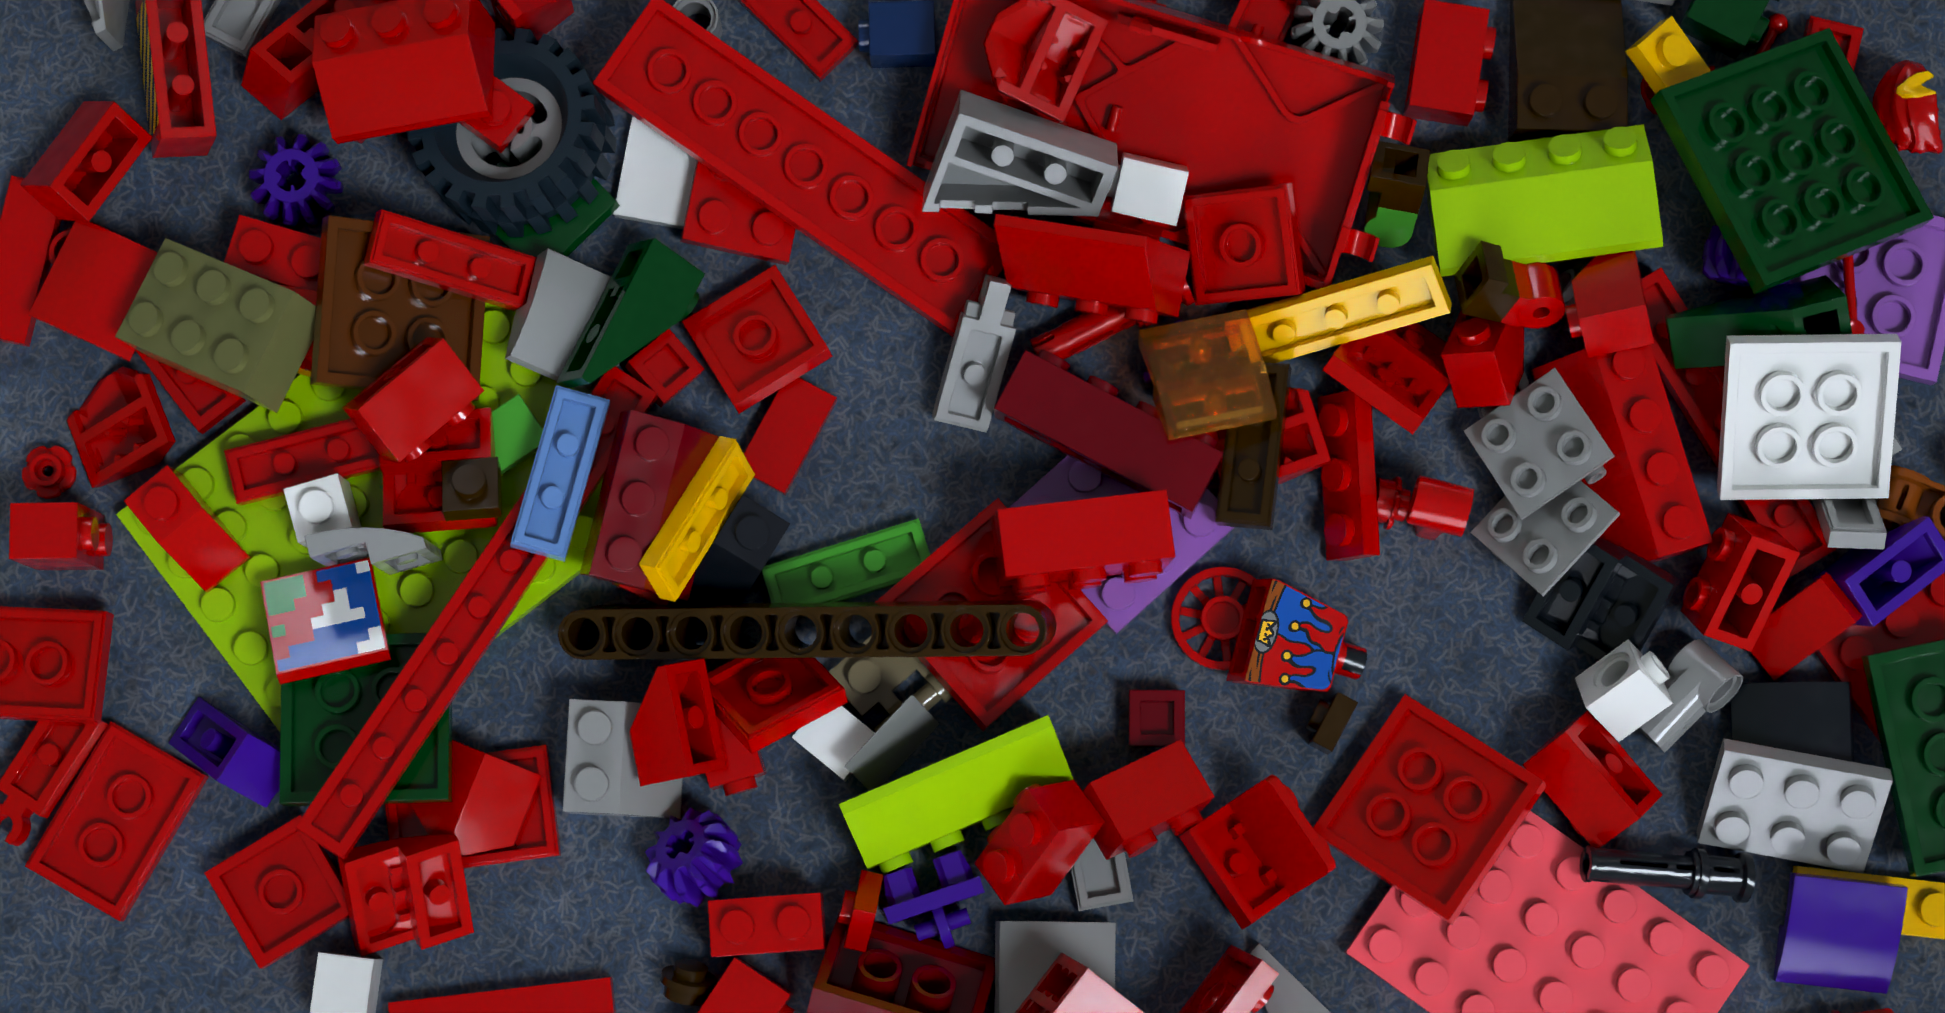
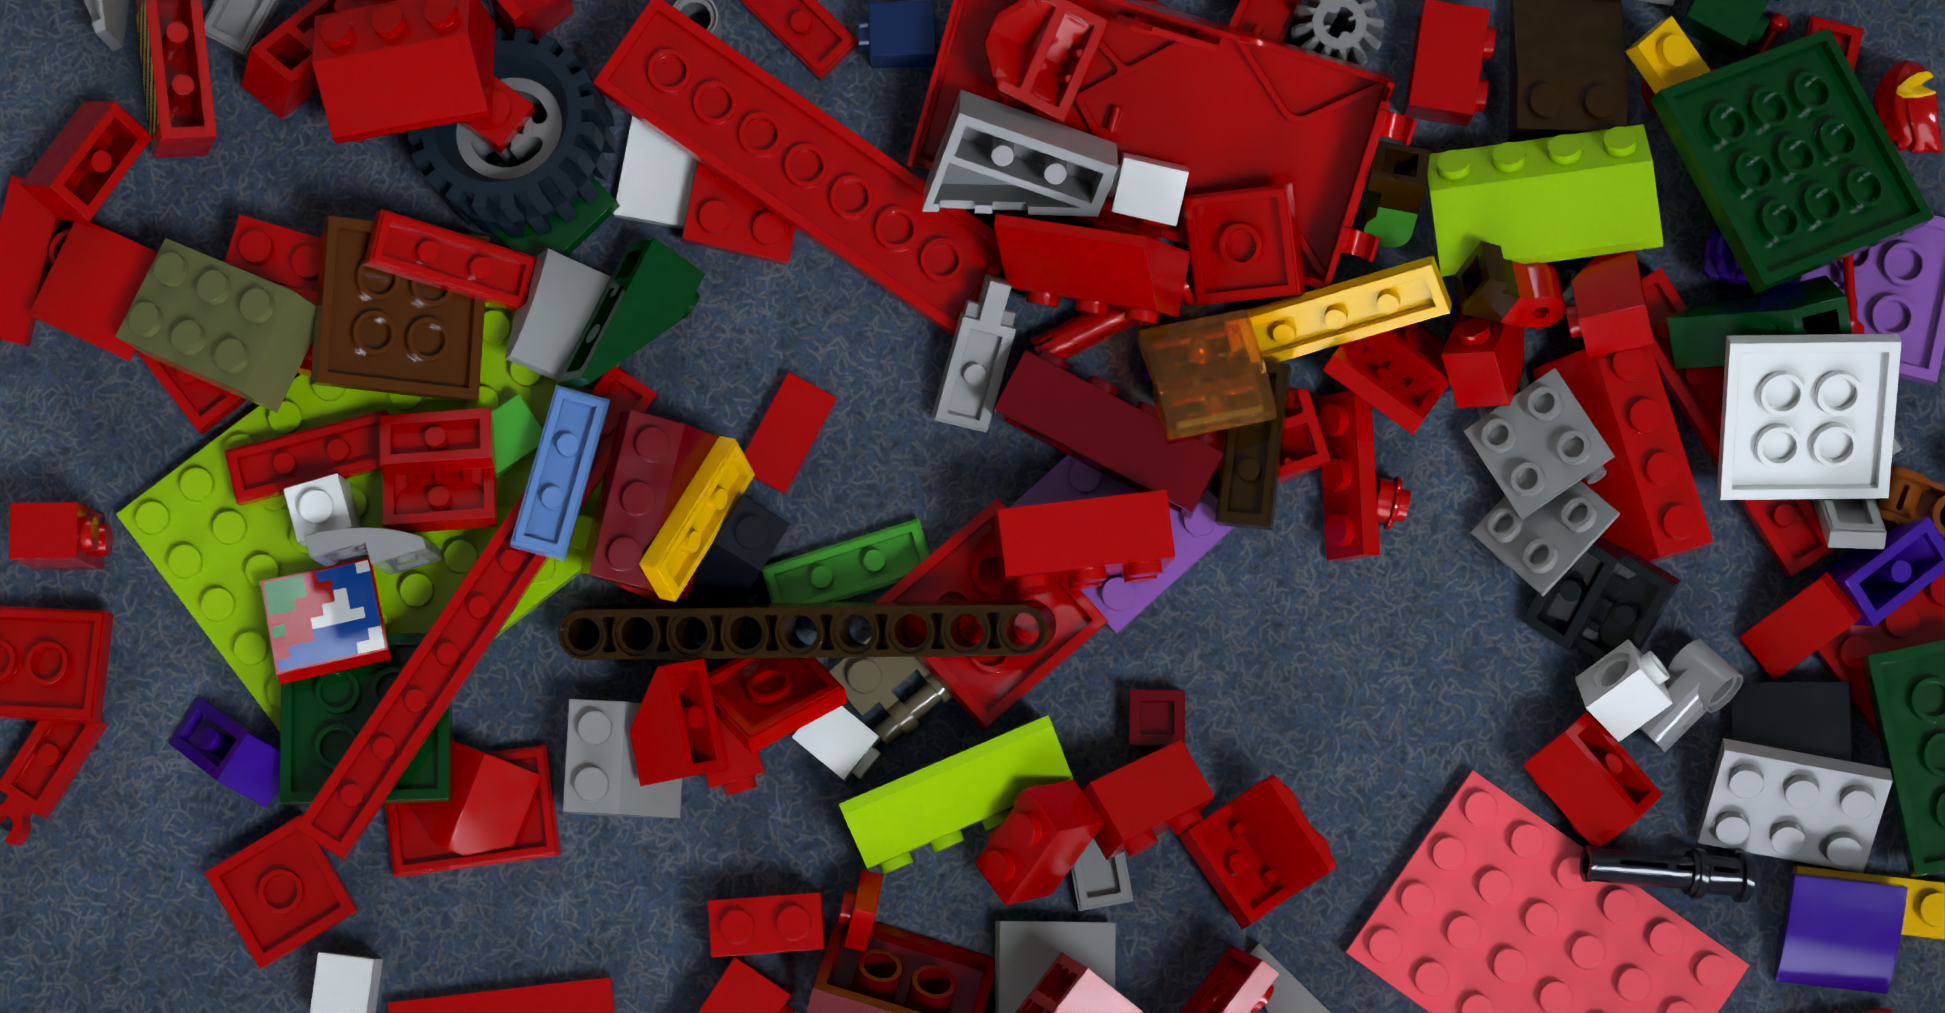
(62, 477): red plate -> none
(116, 821): red tile -> none
(121, 427): red slope -> none
(187, 528): red slope -> none
(286, 199): dark purple gear -> none
(406, 892): red slope -> none
(414, 401): red brick -> none
(471, 489): dark brown plate -> none
(665, 367): red plate -> none
(687, 982): dark brown plate -> none
(693, 857): dark purple gear -> none
(757, 339): red plate -> none
(892, 744): light grey sticker -> none
(907, 902): dark purple hips -> none
(1218, 618): red wheel -> none
(1292, 641): torso -> none
(1330, 721): dark brown plate -> none
(1429, 808): red plate -> none
(1439, 508): red piece -> none
(1739, 582): red brick -> none

